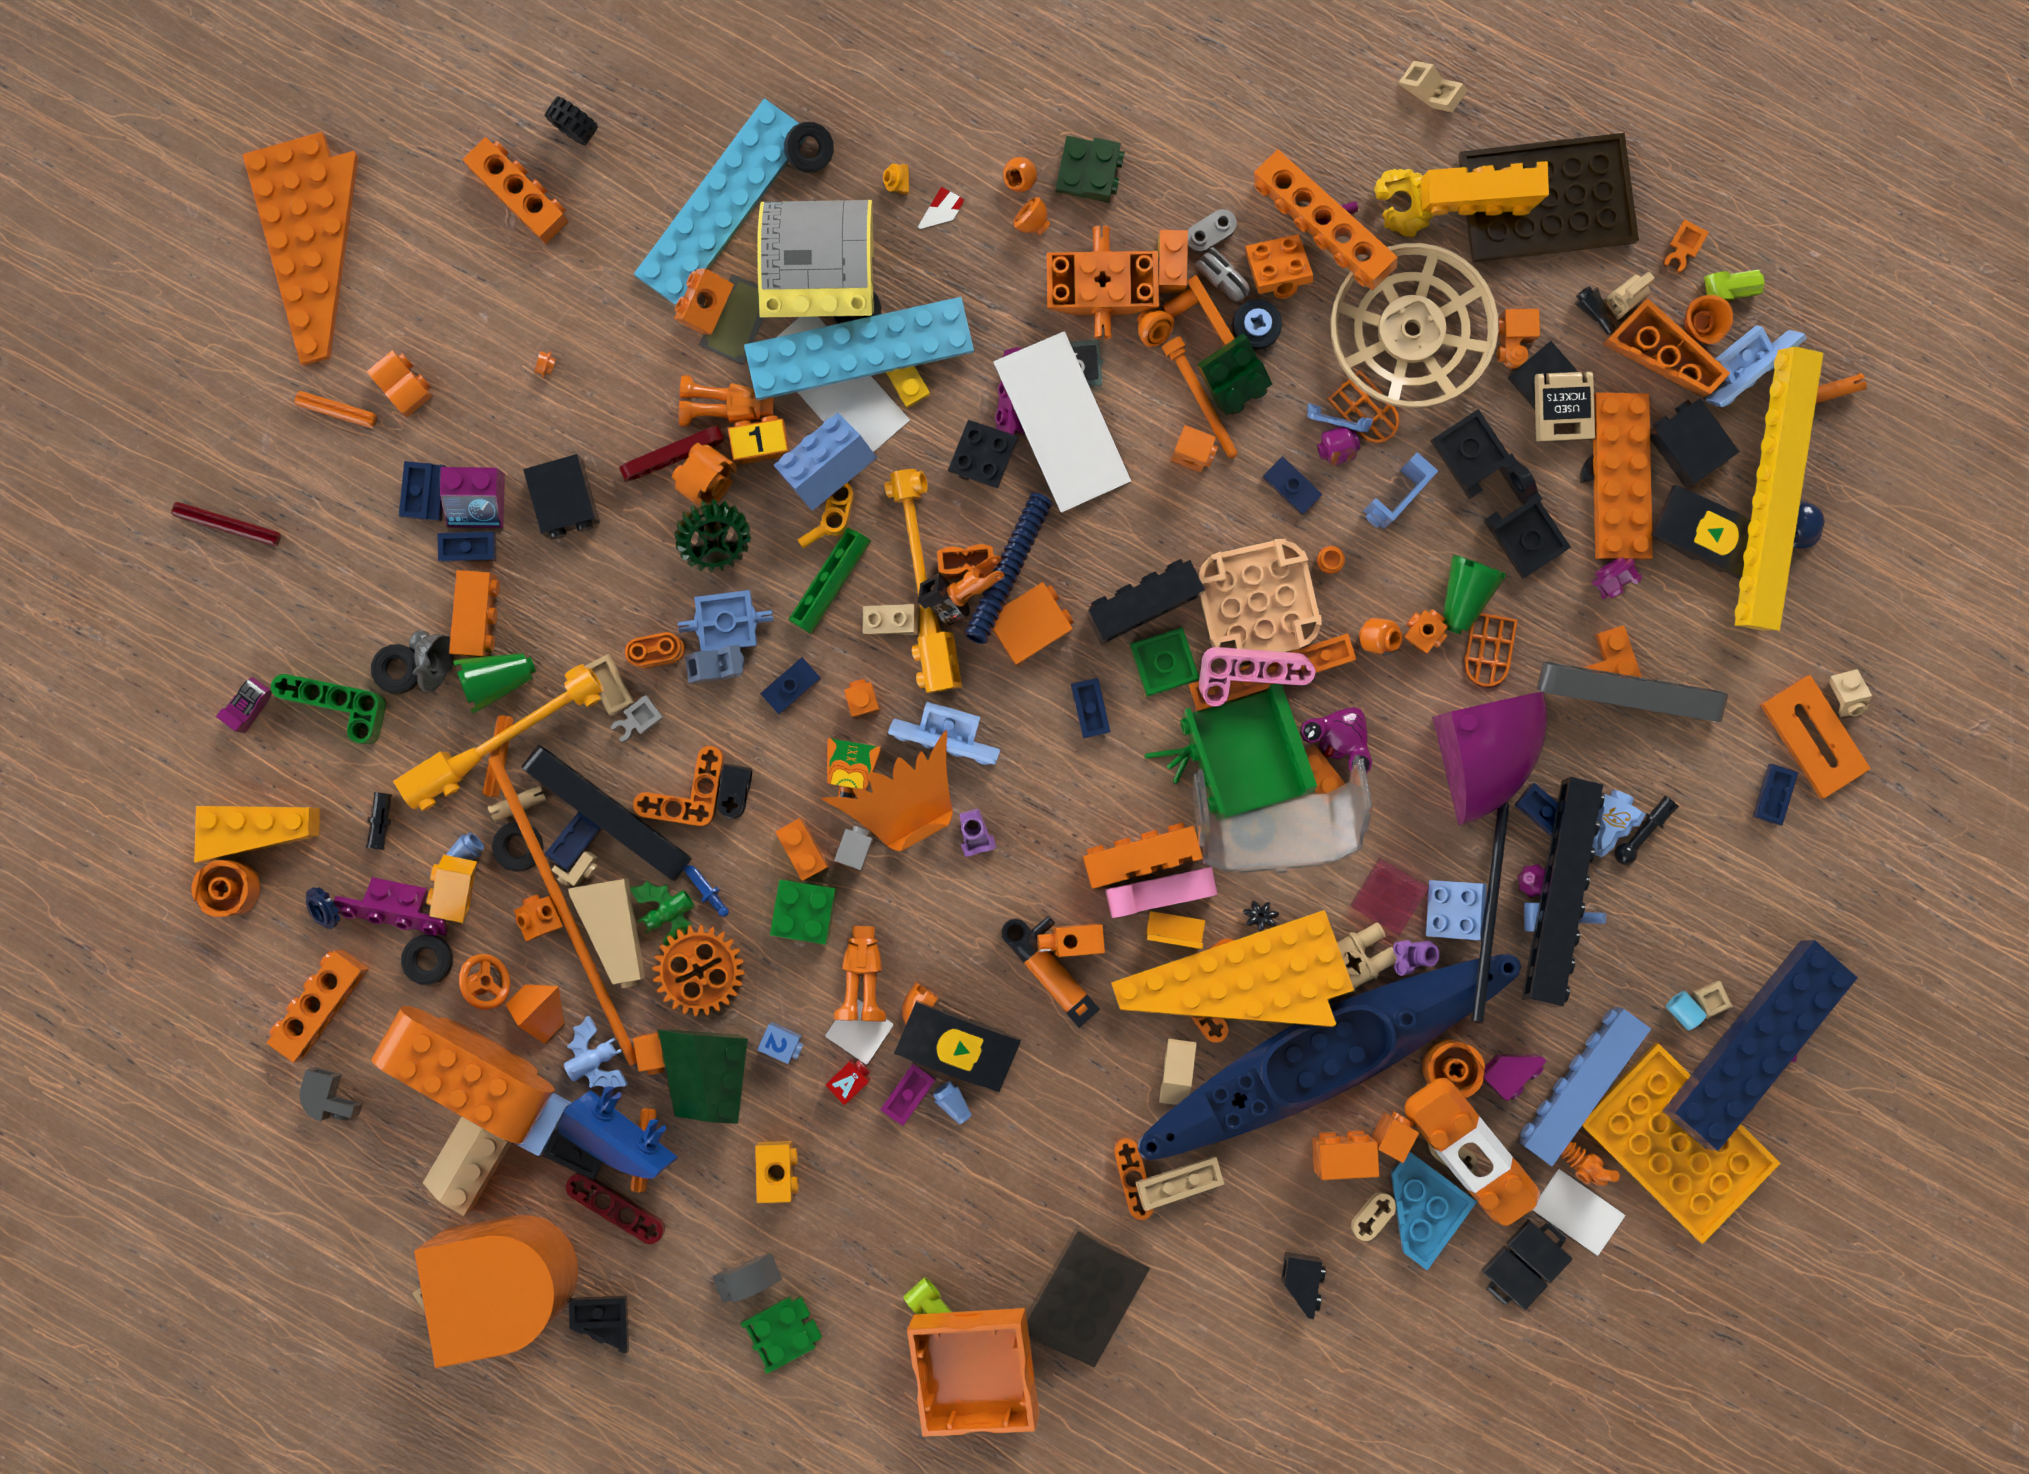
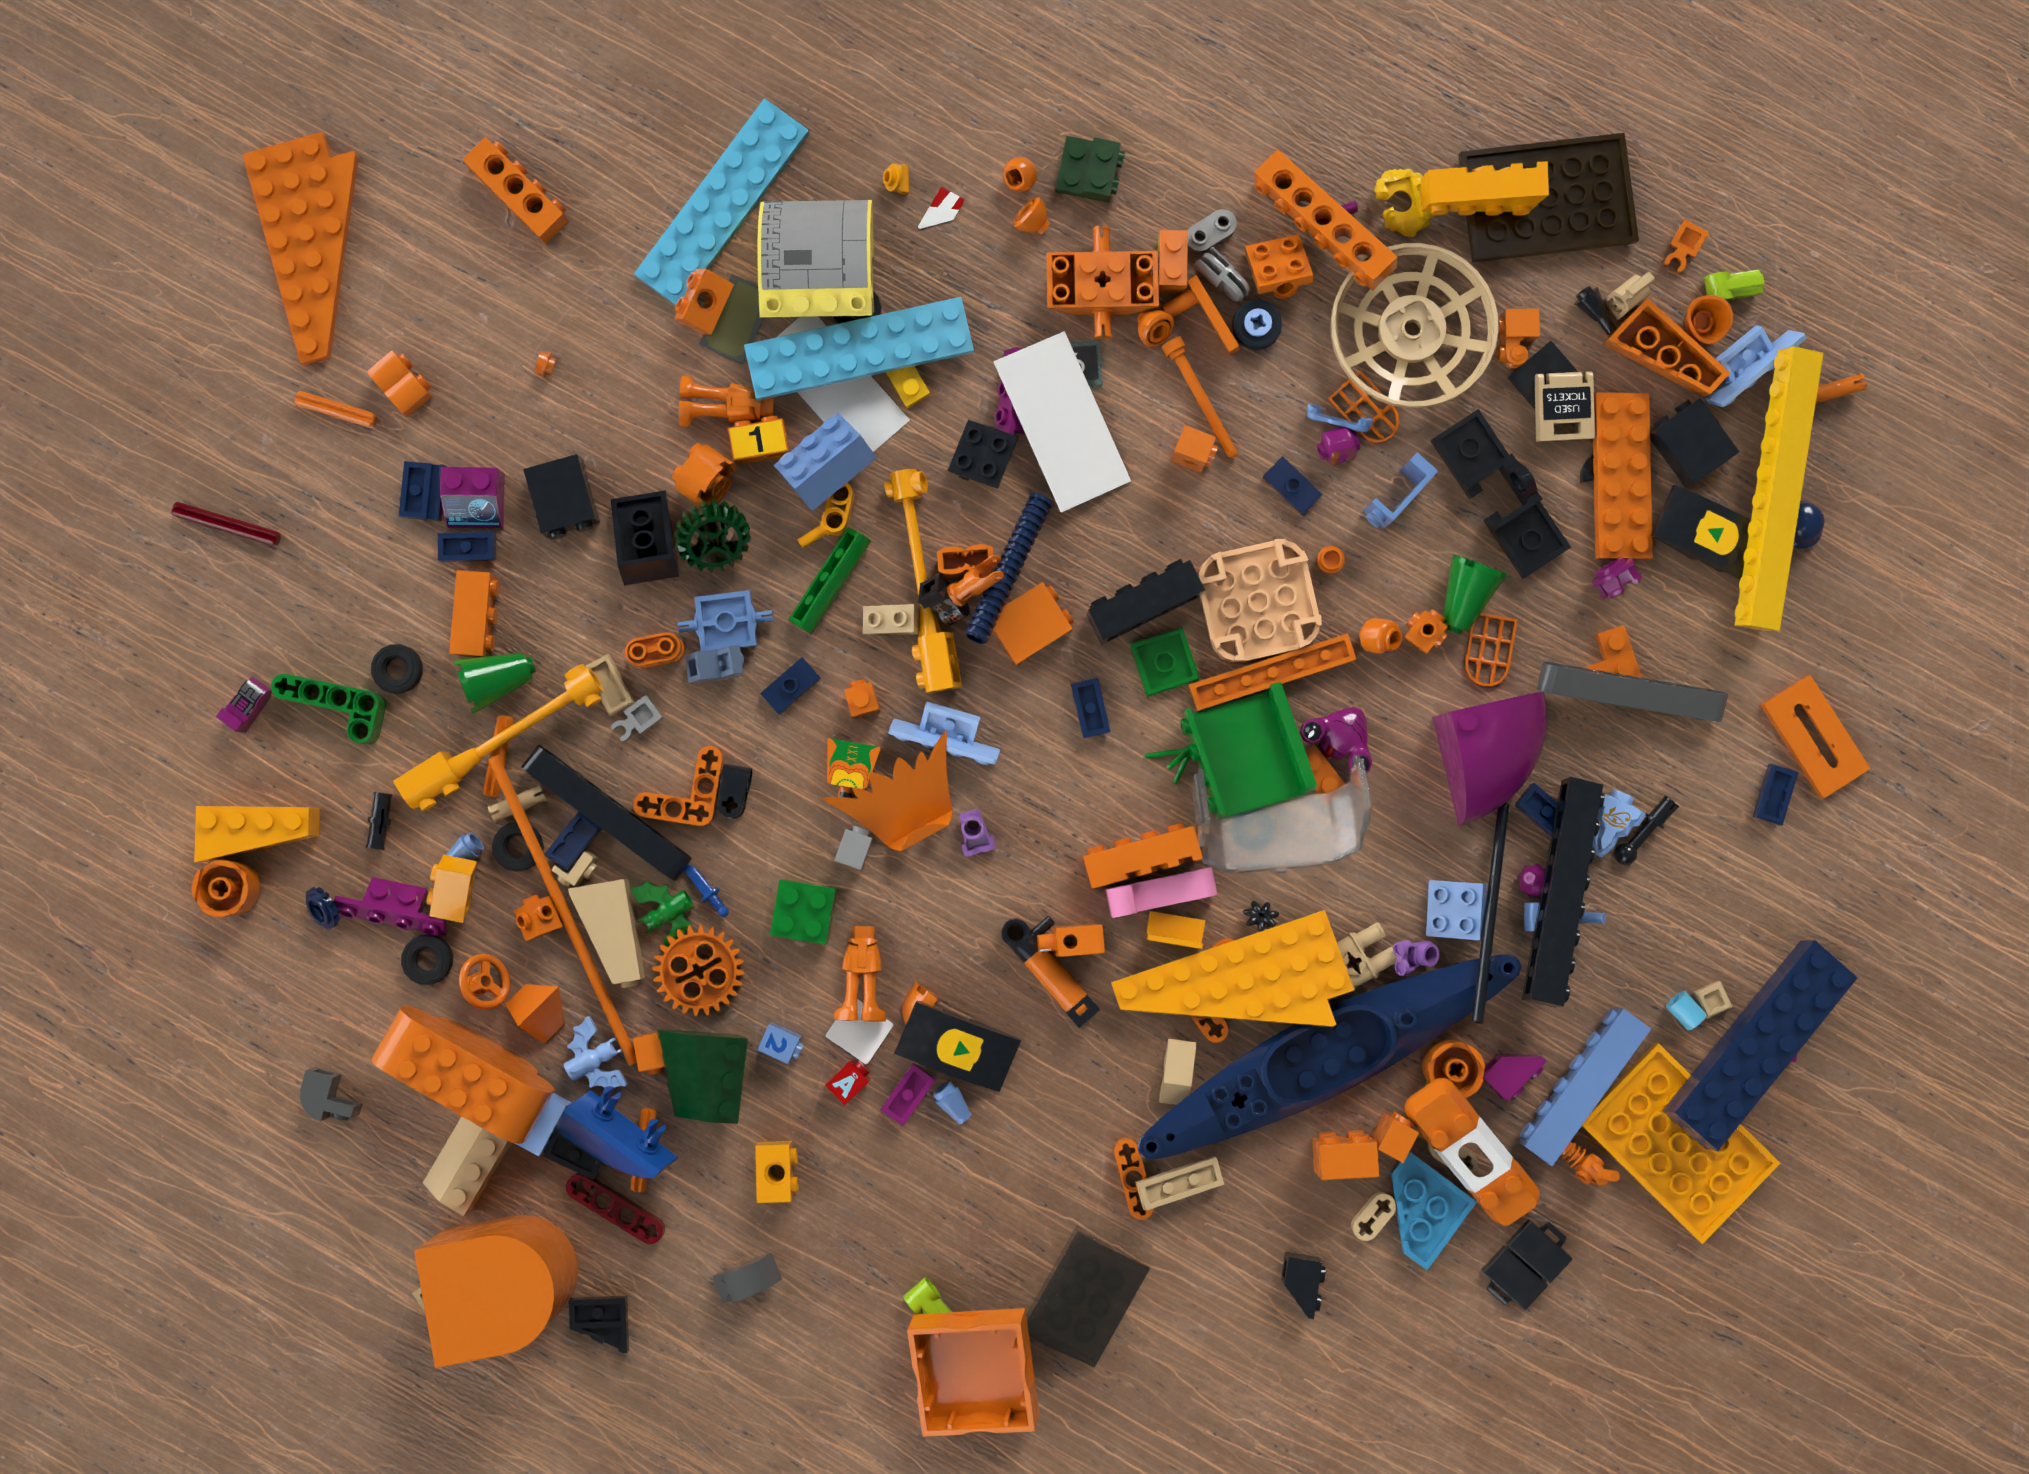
(283, 1034): orange brick -> none
(431, 659): dark grey hair -> none
(571, 120): black tyre -> none
(644, 538): none -> black slope
(669, 454): dark red beam -> none
(782, 1332): green plate -> none
(792, 151): black tyre -> none
(802, 849): orange brick -> none
(1234, 375): dark green plate -> none
(1254, 673): bright pink beam -> none
(1389, 896): clear pink plate -> none
(1429, 86): tan slope -> none
(1578, 1212): white sticker -> none
(1851, 693): tan bracket -> none

